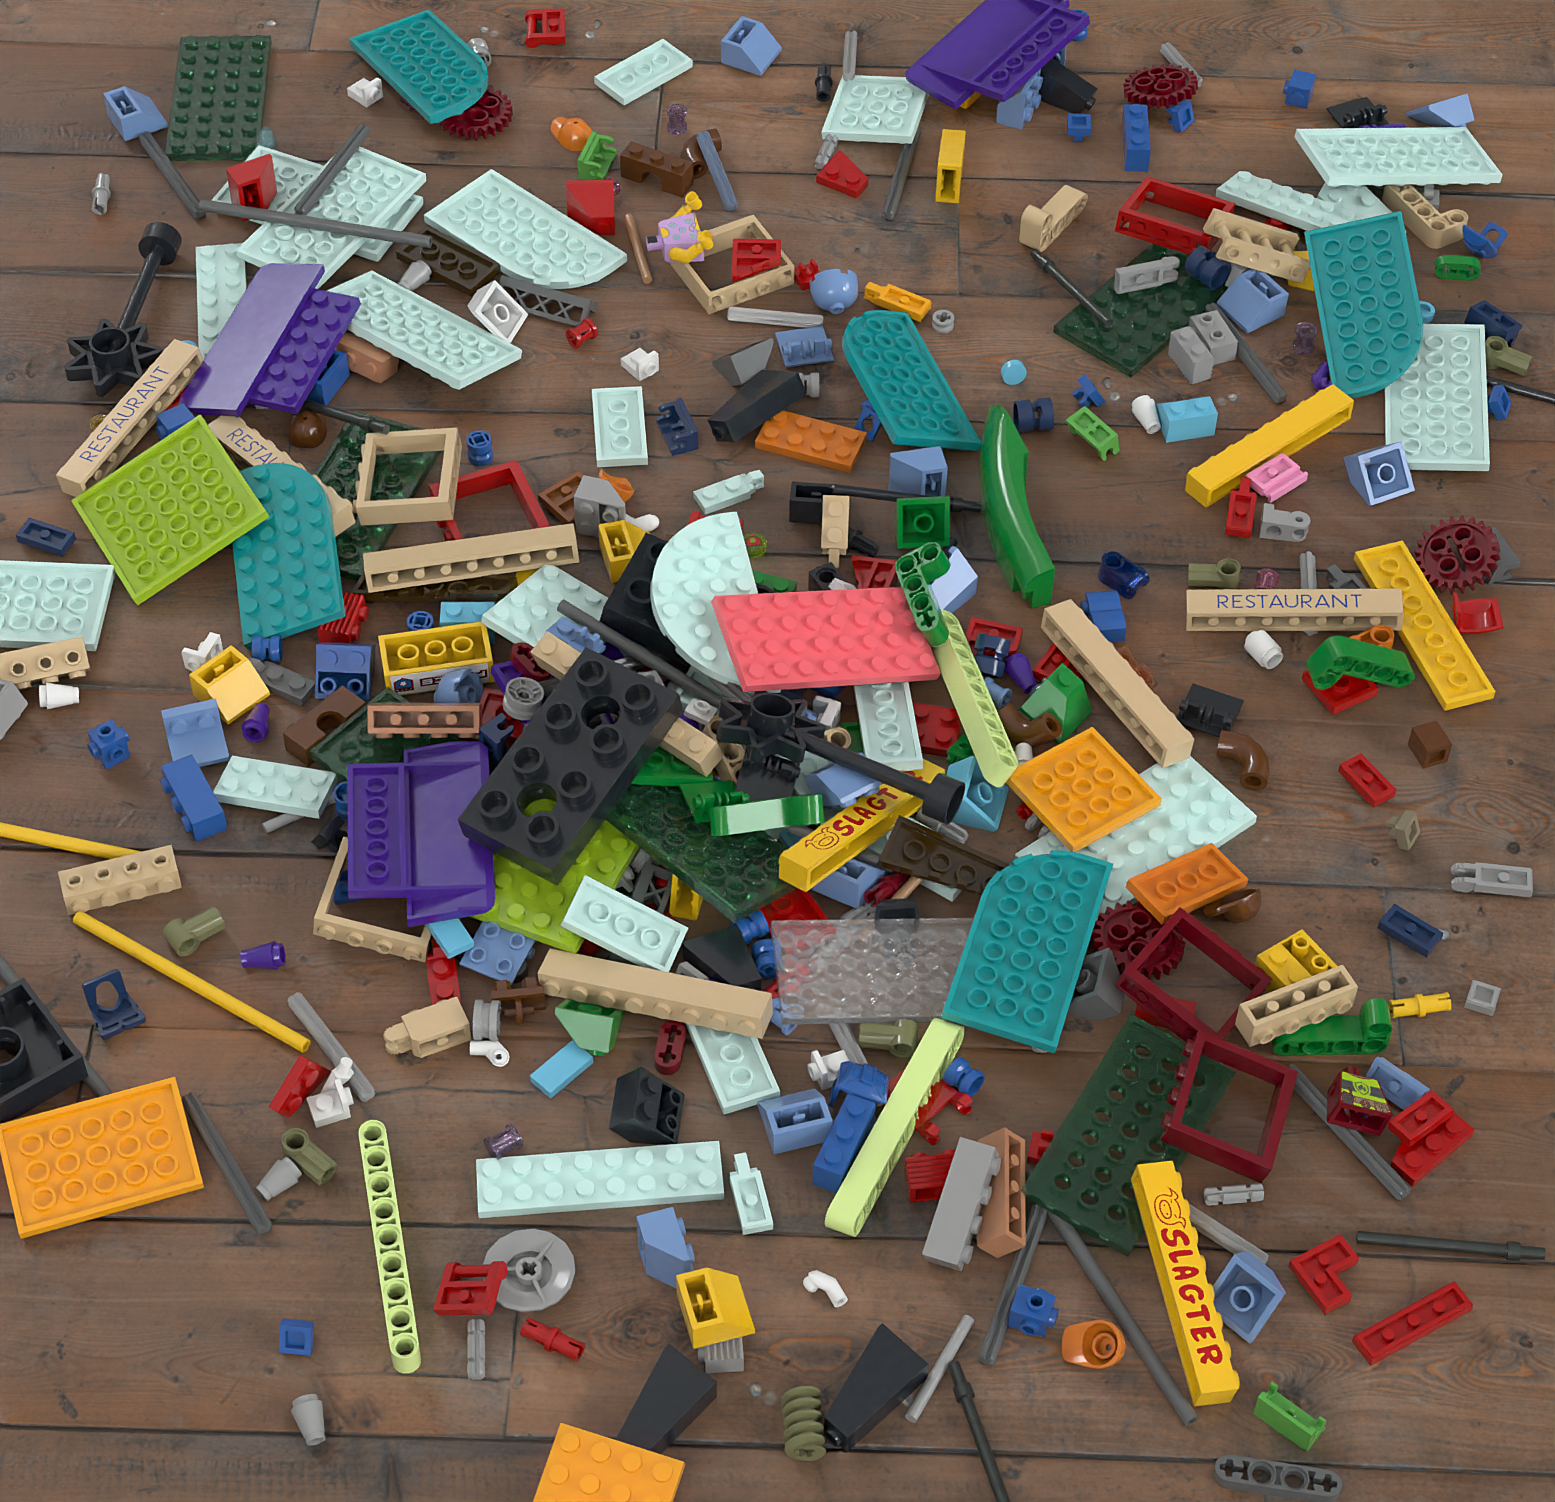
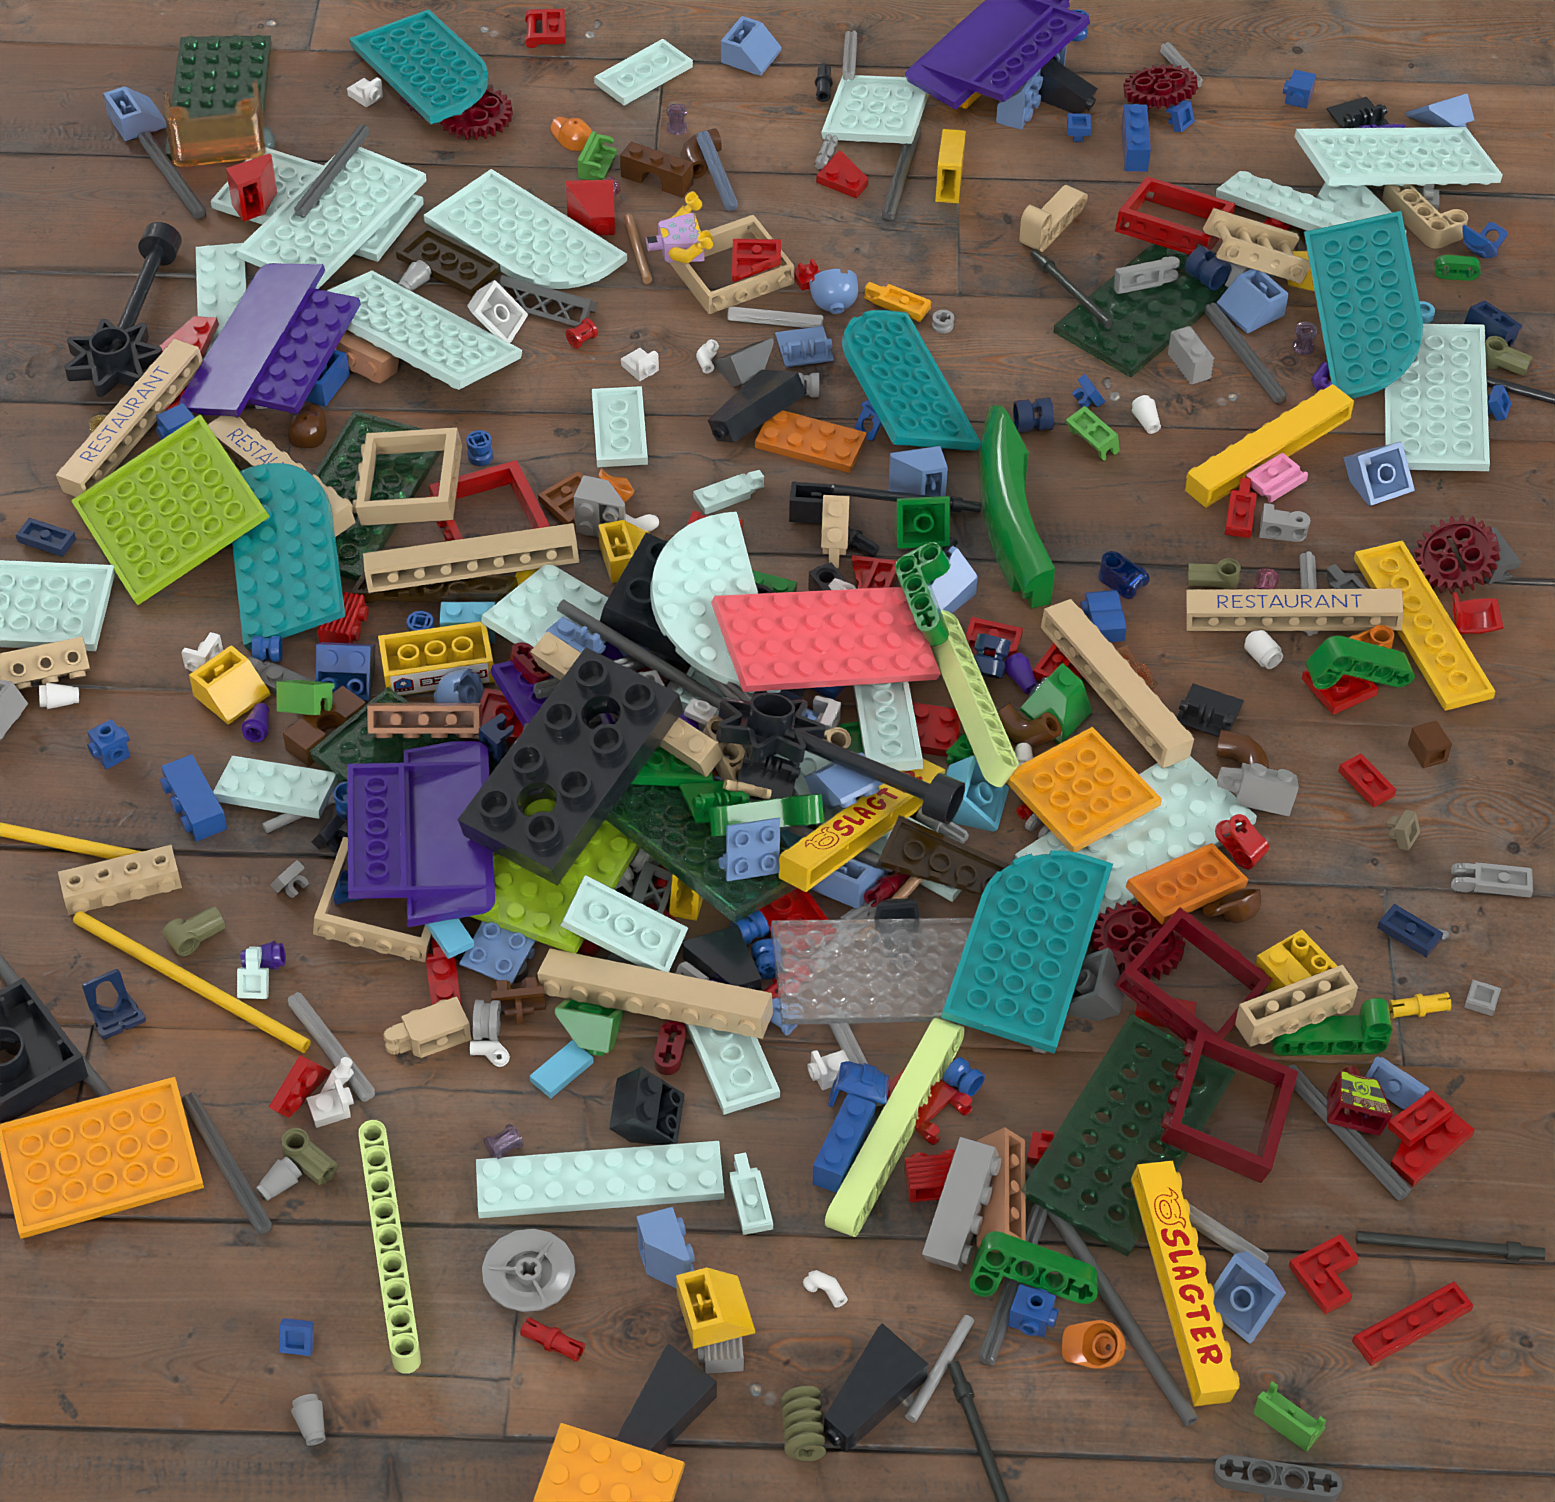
(101, 194): light grey axle -> none
(196, 731): medium blue bracket -> none
(197, 332): none -> wing
(218, 136): none -> clear orange windscreen
(253, 980): none -> light aqua plate
(289, 877): none -> light grey tile
(303, 696): none -> bright green hinge
(315, 223): dark grey piece -> none
(366, 422): pearl dark grey bar -> none
(469, 1297): red plate -> none
(476, 1349): light grey axle -> none
(481, 48): light grey wheel -> none
(522, 698): light grey wheel -> none
(677, 427): dark blue hinge -> none
(706, 354): none -> white arm
(751, 849): none -> medium blue hinge
(752, 790): none -> tan piece
(755, 544): clear neon green tile -> none
(795, 1120): medium blue slope -> none
(897, 1037): olive piece -> none
(998, 694): medium blue bush -> none
(1013, 372): medium azure tile -> none
(1075, 1280): none -> green beam
(1187, 418): medium azure slope -> none
(1215, 336): light grey brick -> none
(1233, 1194): light grey axle -> none
(1244, 841): none -> red piece
(1261, 787): none -> light grey hinge

